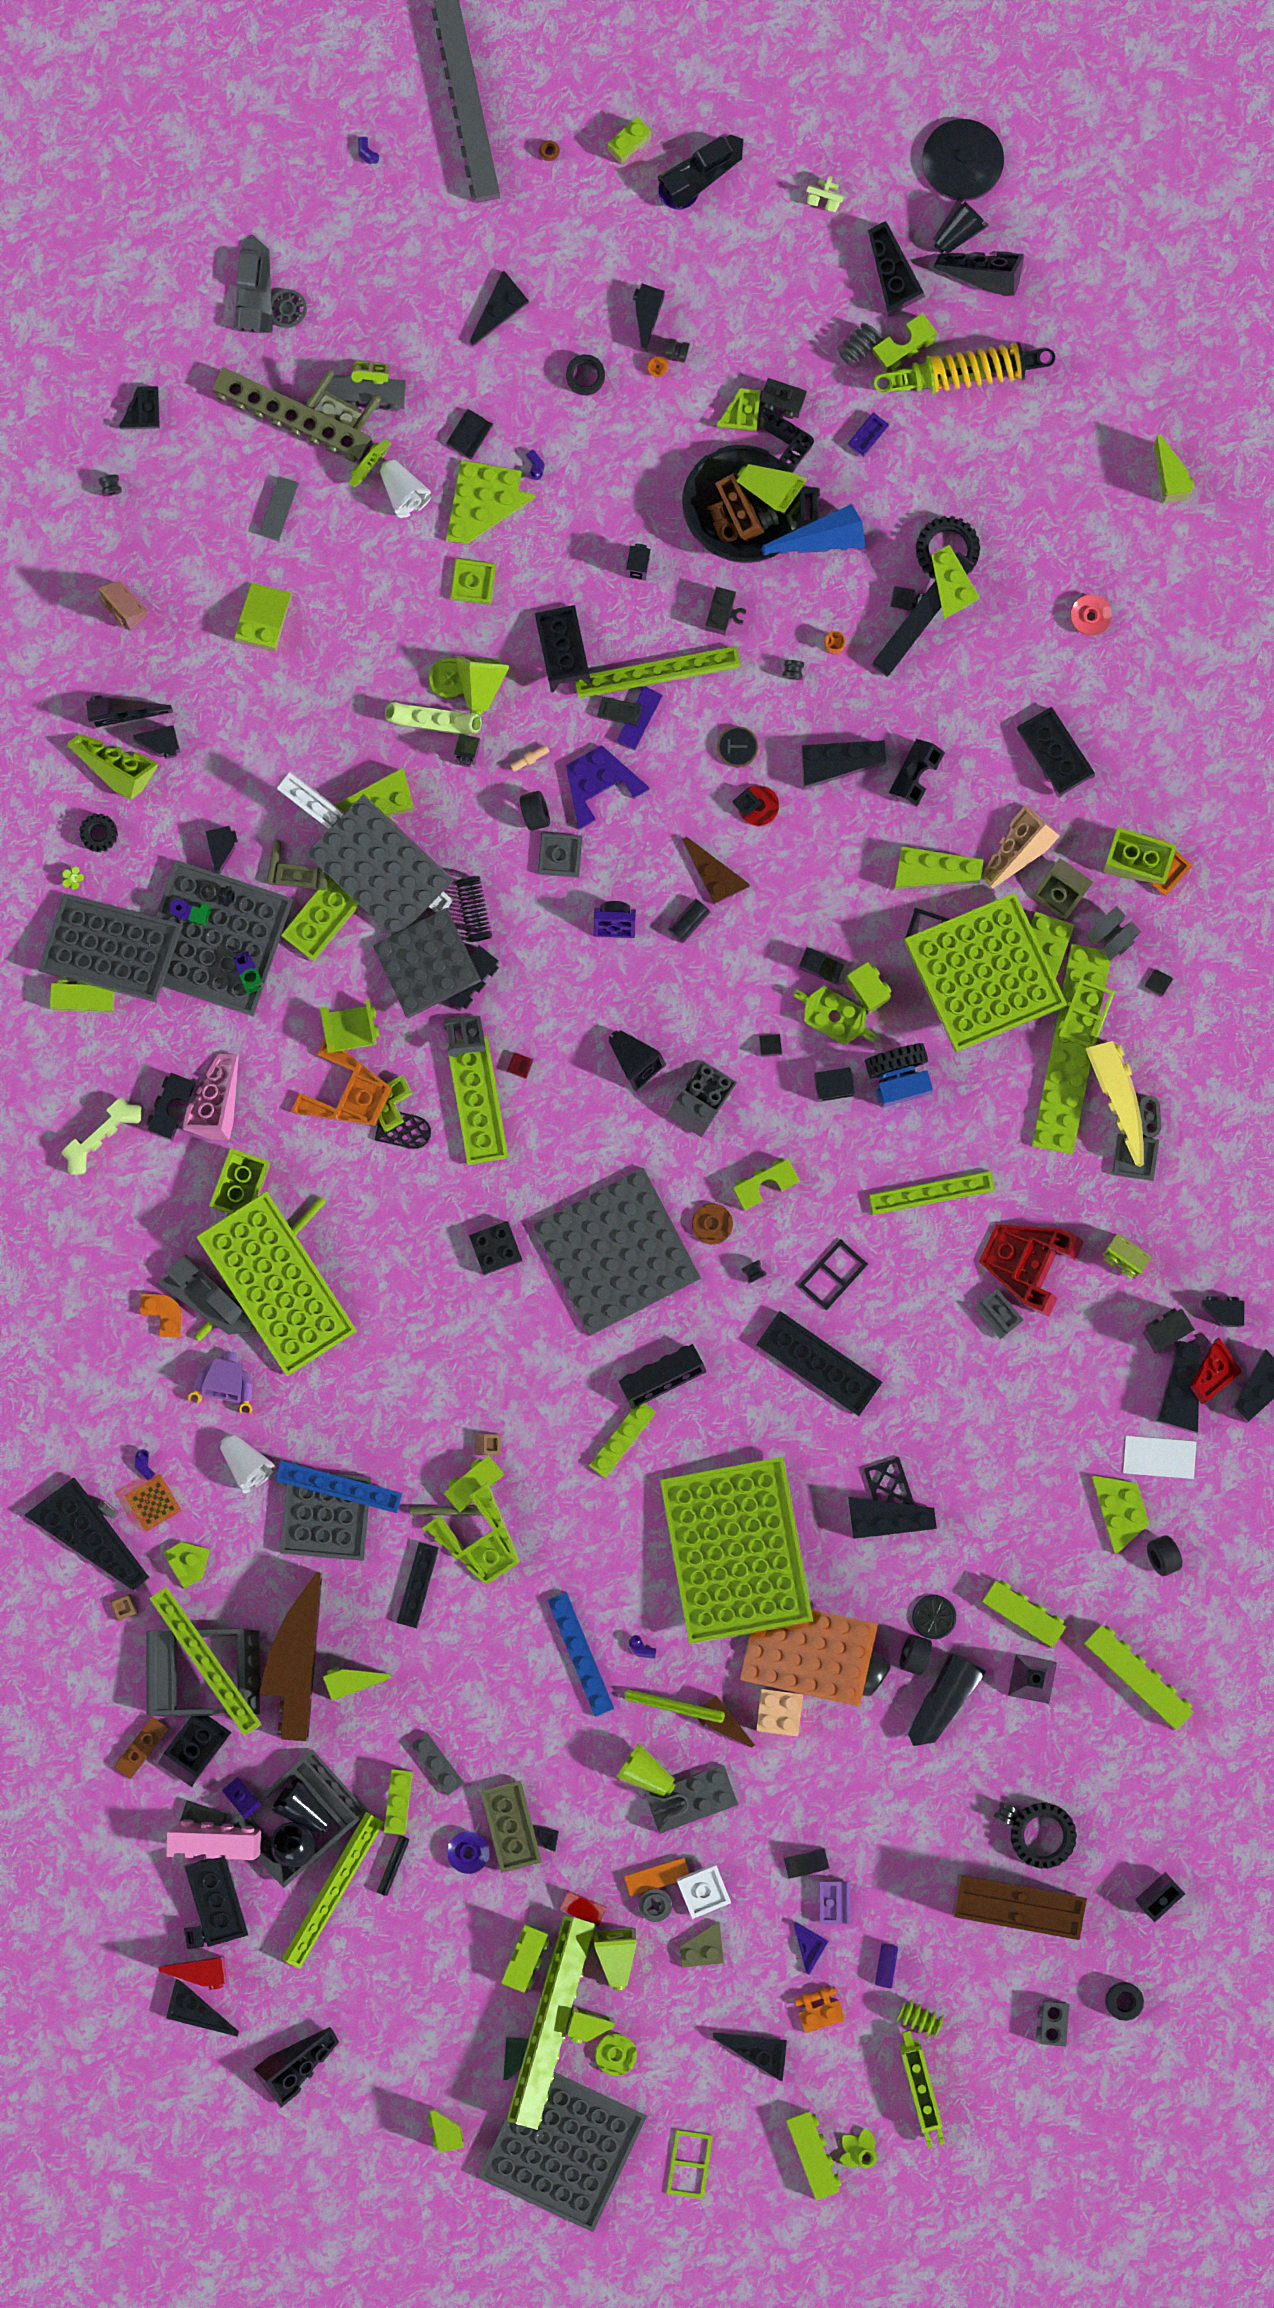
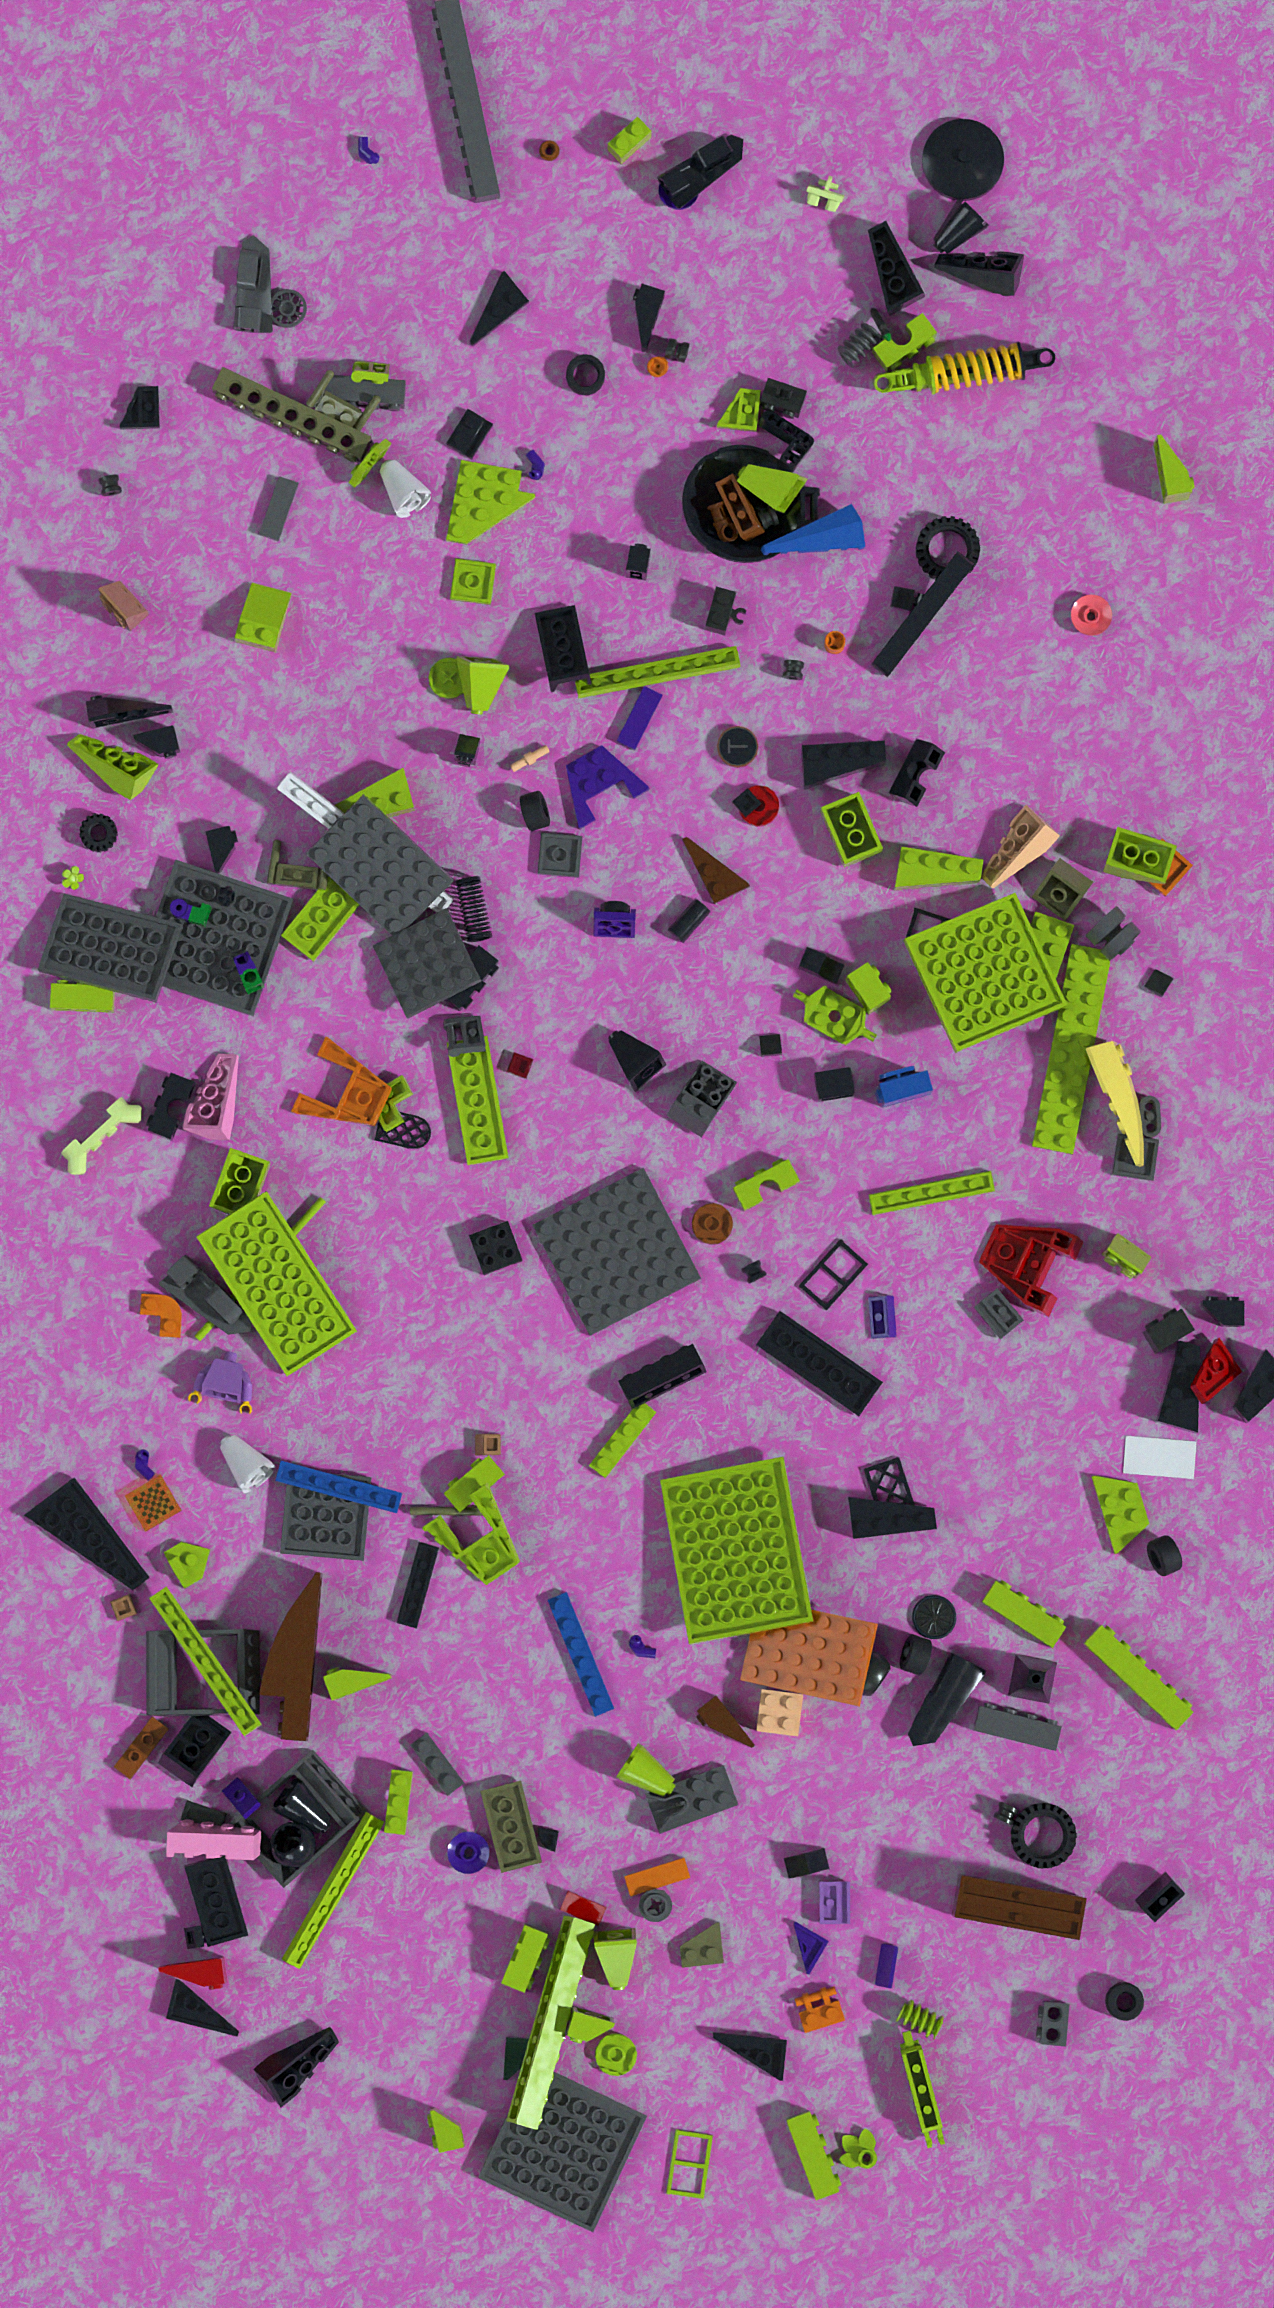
(107, 1509): dark grey tile -> none
(349, 1028): lime panel -> none
(393, 1865): black axle -> none
(433, 719): yellowish green plate -> none
(619, 711): pearl dark grey tile -> none
(674, 1706): lime axle -> none
(703, 1891): white plate -> none
(851, 829): none -> lime brick
(868, 434): dark purple plate -> none
(882, 1317): none -> dark purple slope
(885, 333): none -> pearl dark grey piece
(896, 1059): black tyre -> none
(952, 582): lime wing -> none
(1017, 1728): none -> dark grey brick
(1055, 751): black hinge -> none
(1088, 1014): lime window -> none

